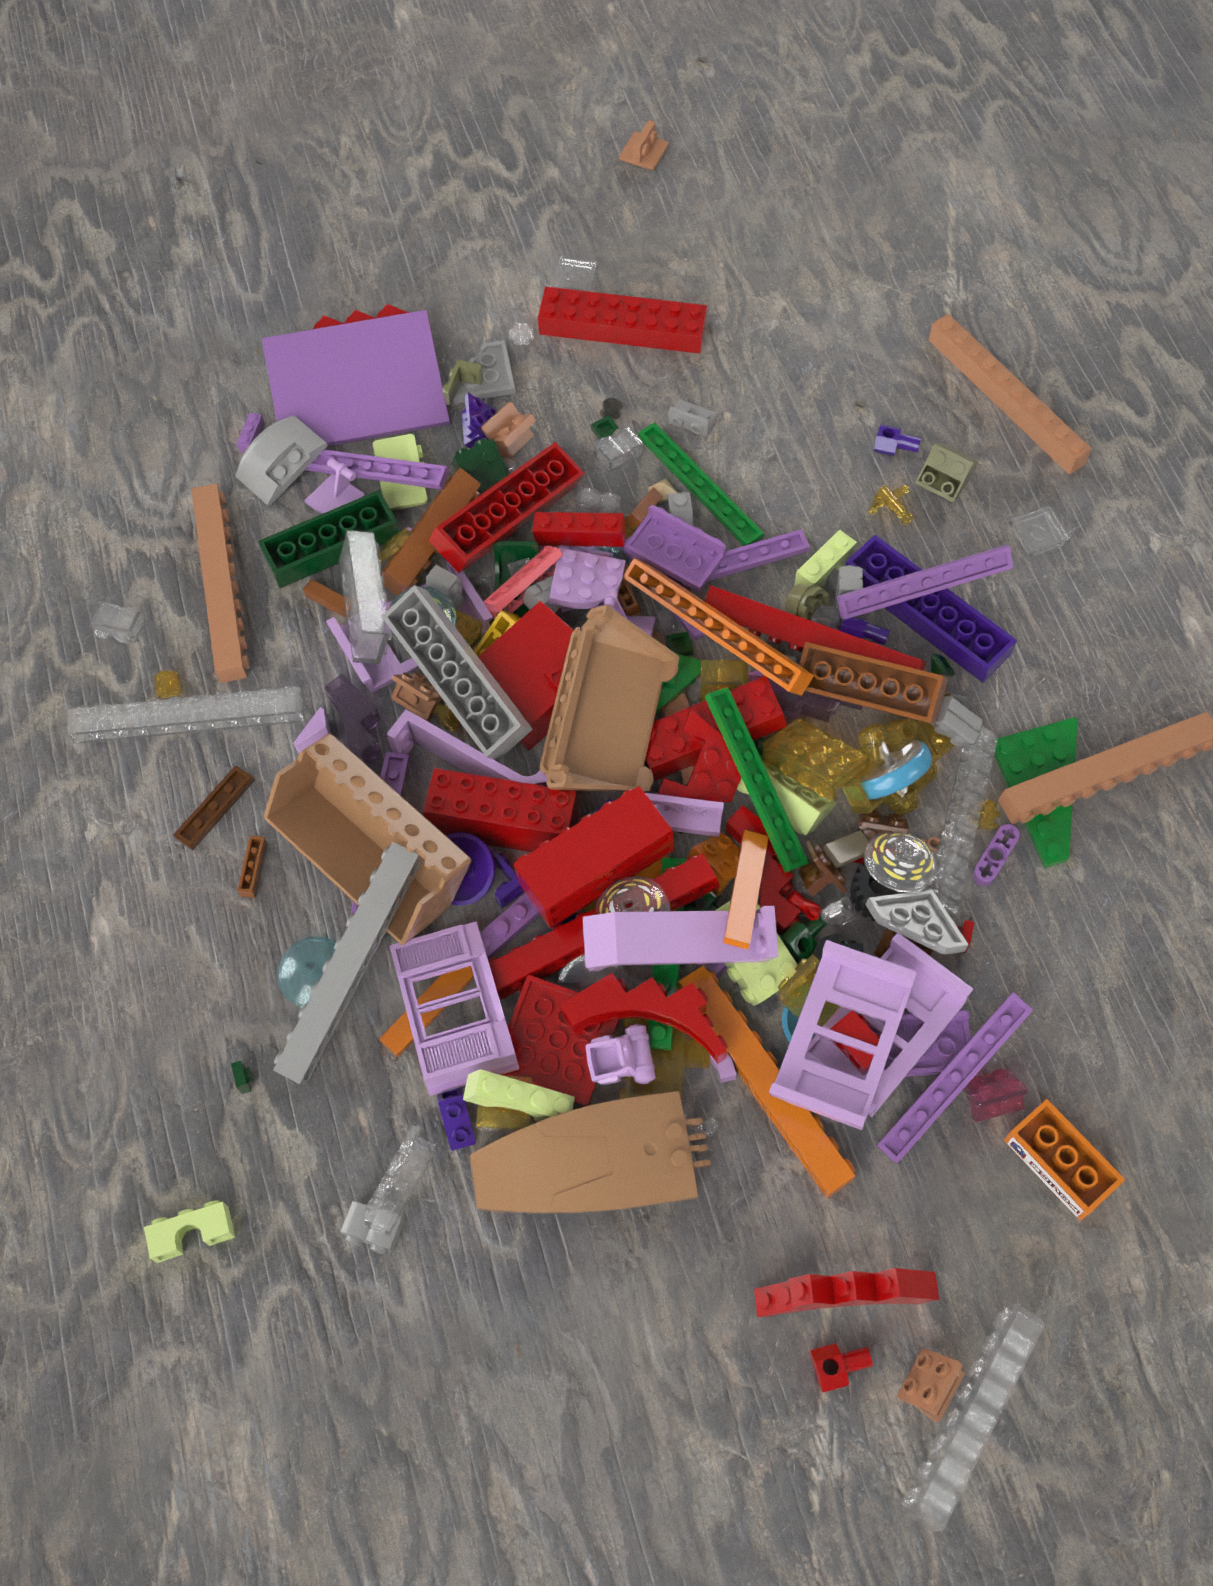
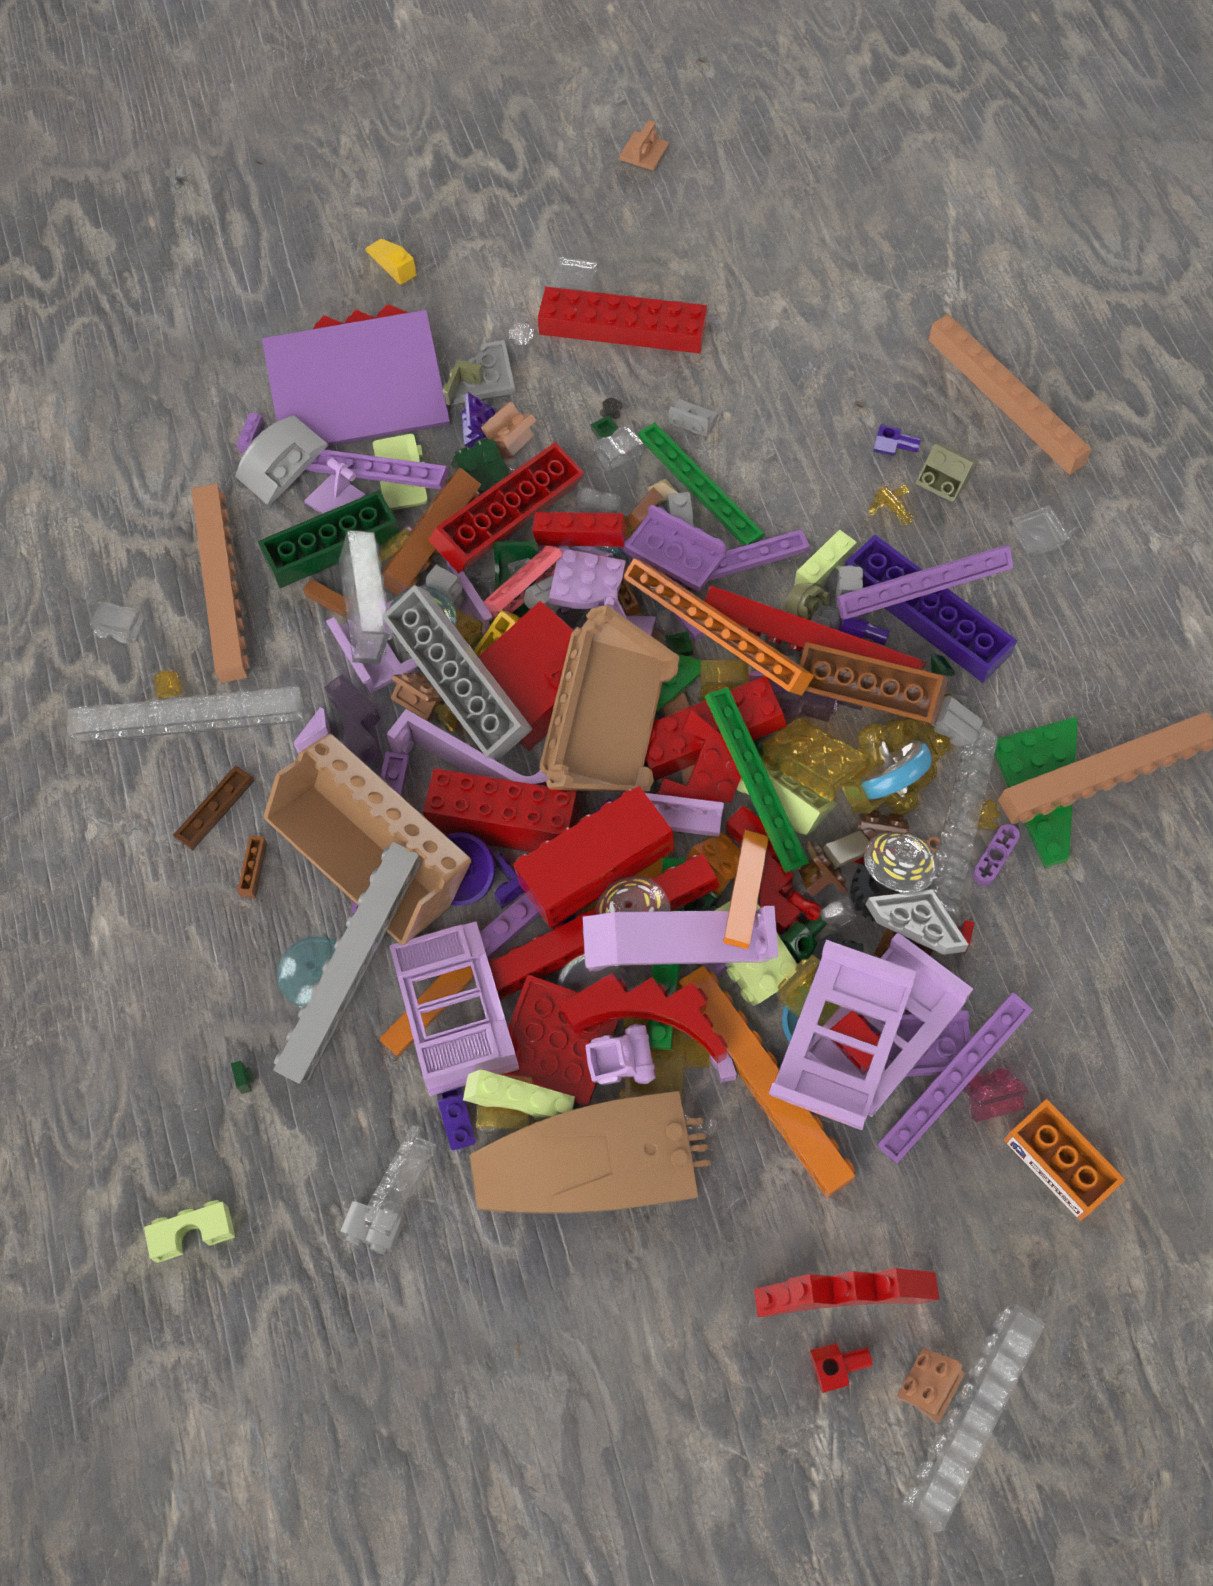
(393, 260): none -> yellow slope

